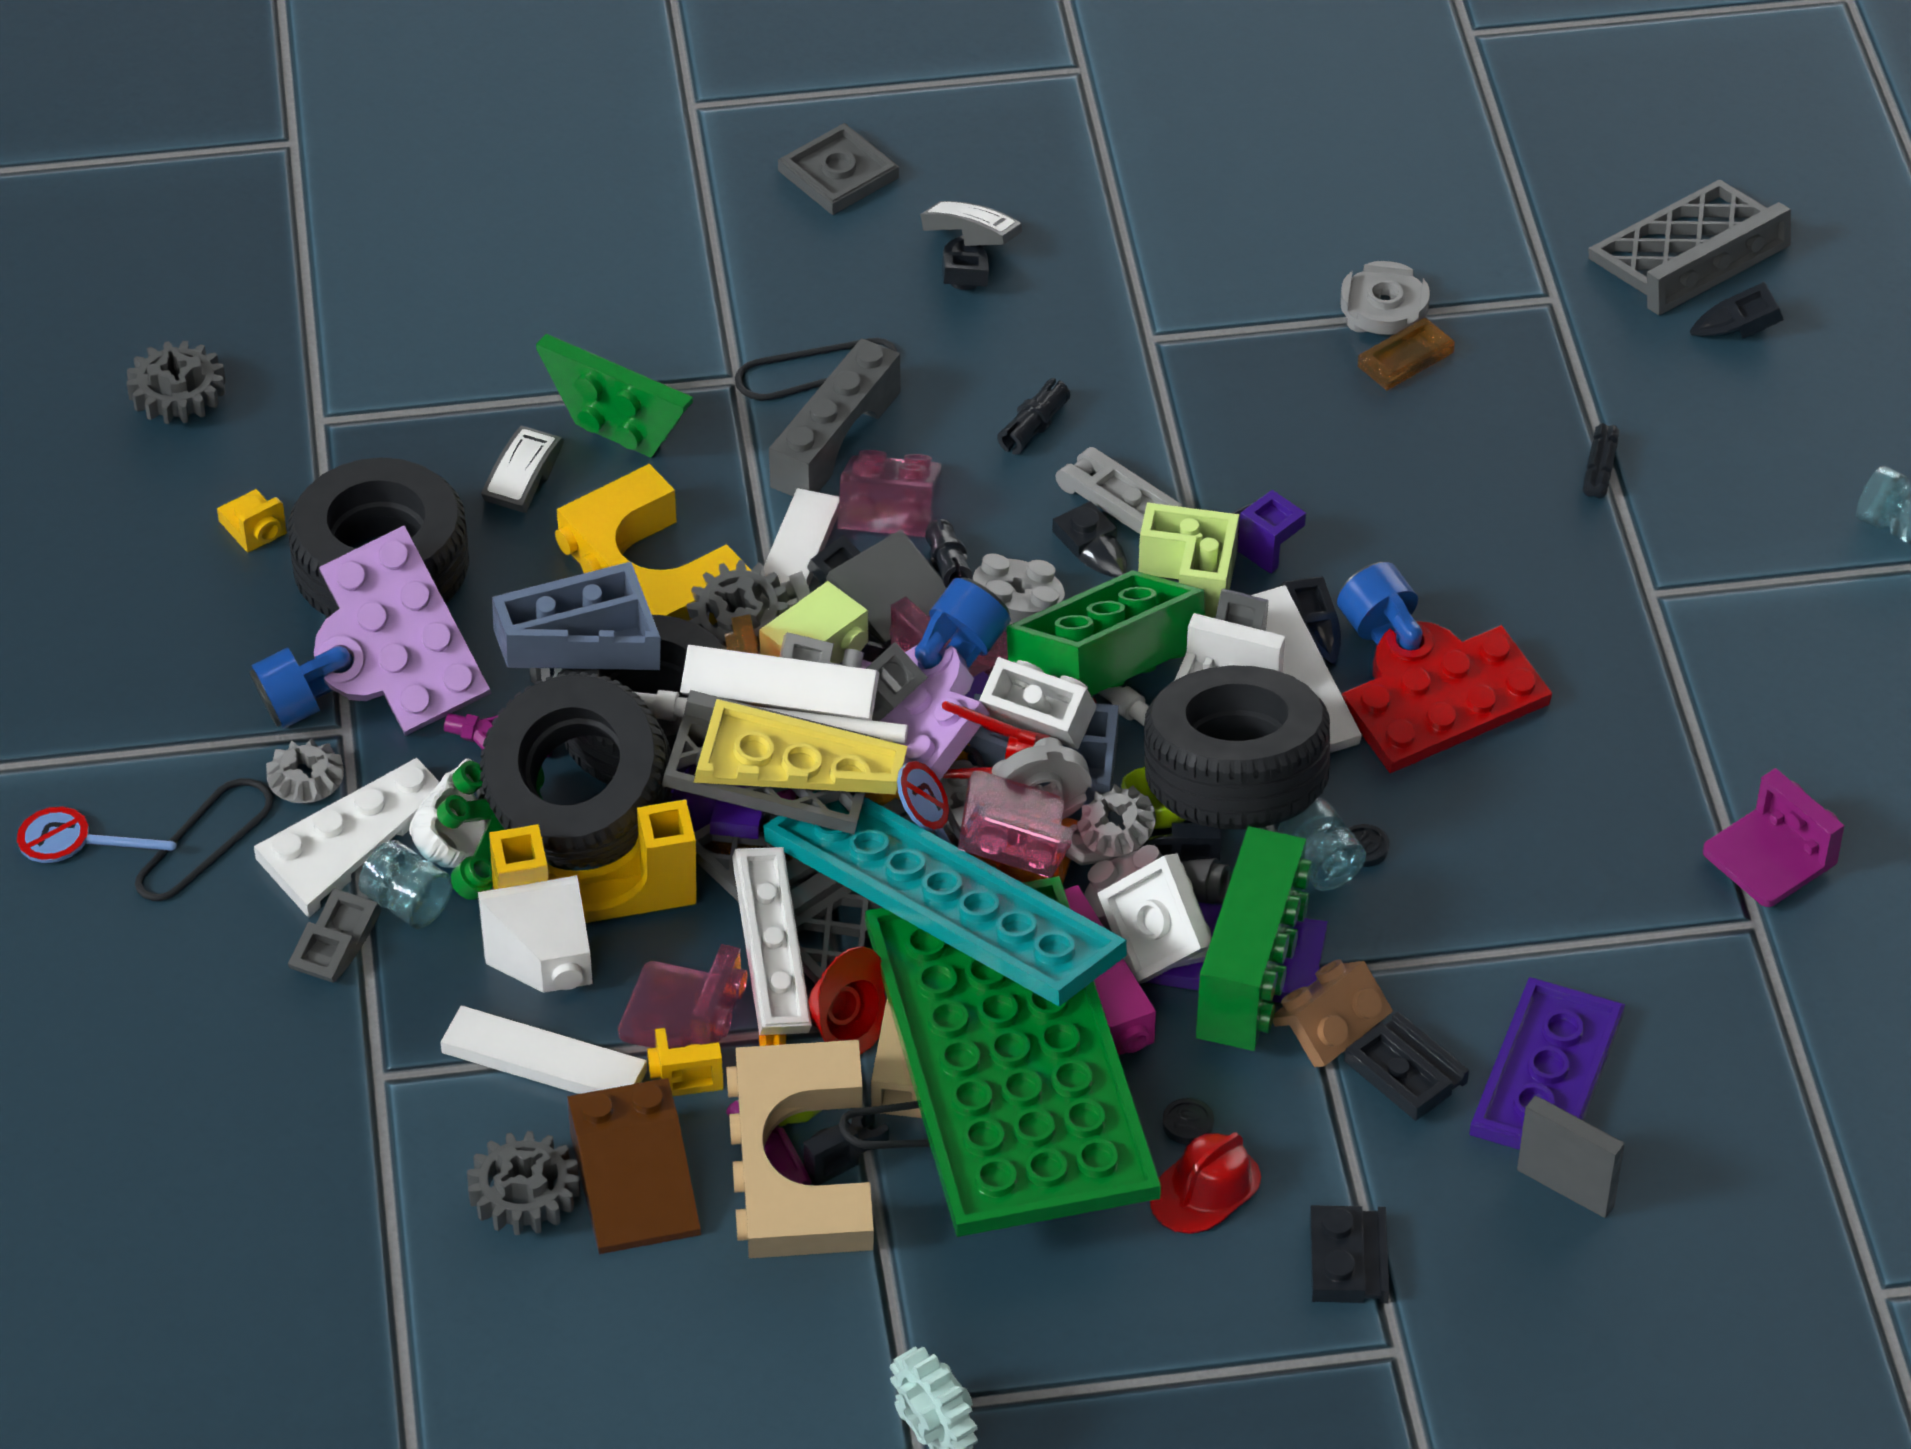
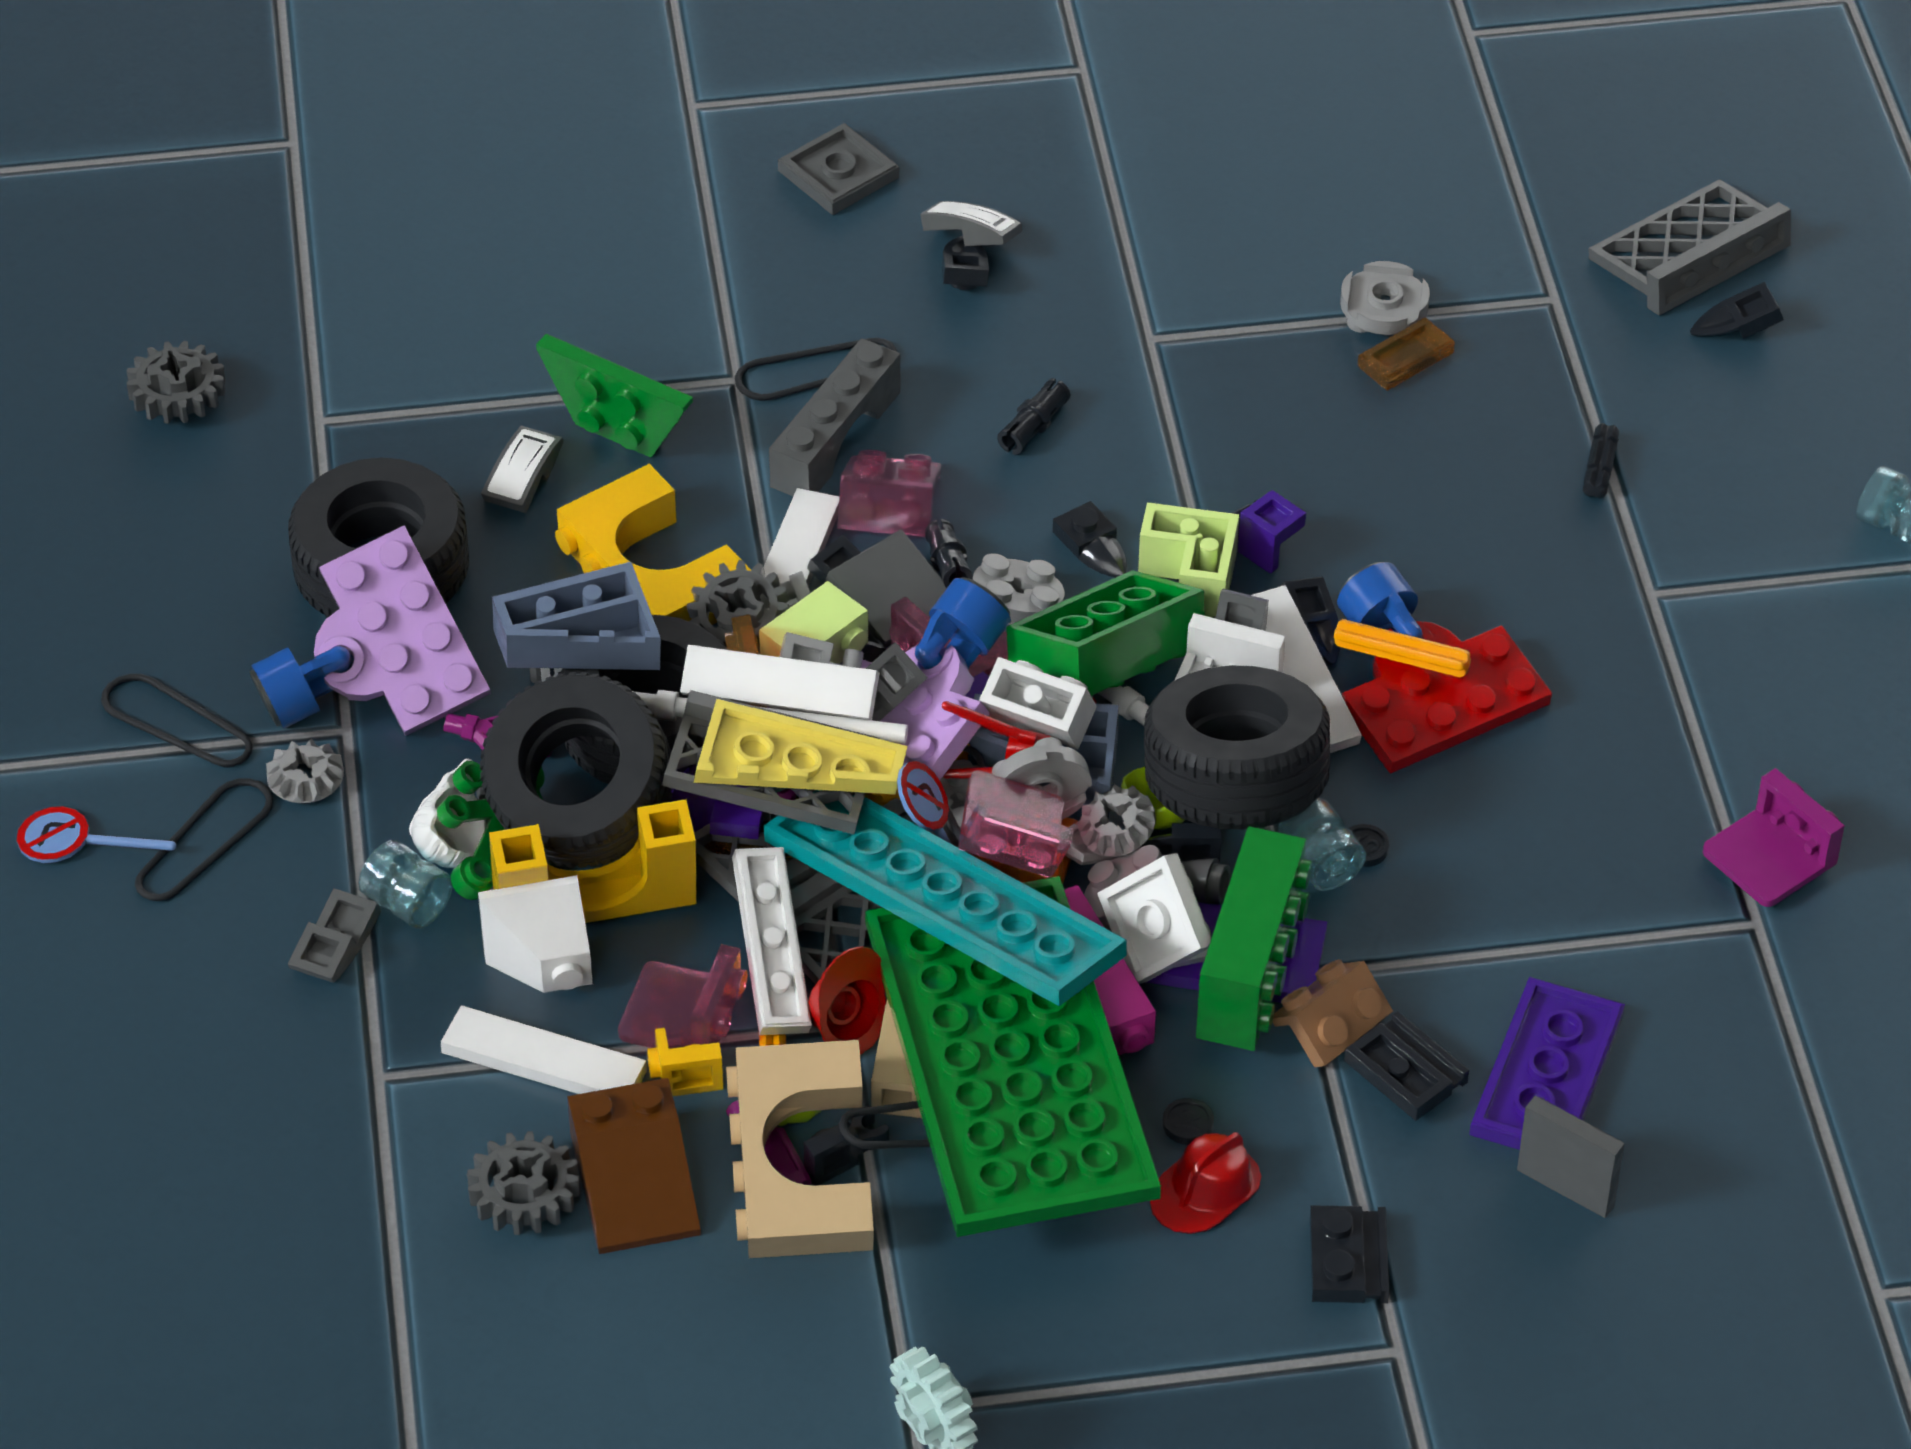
(140, 677): none -> black piece
(253, 519): yellow bracket -> none
(339, 838): white wing -> none
(1111, 487): light grey plate -> none
(1402, 648): none -> light orange axle

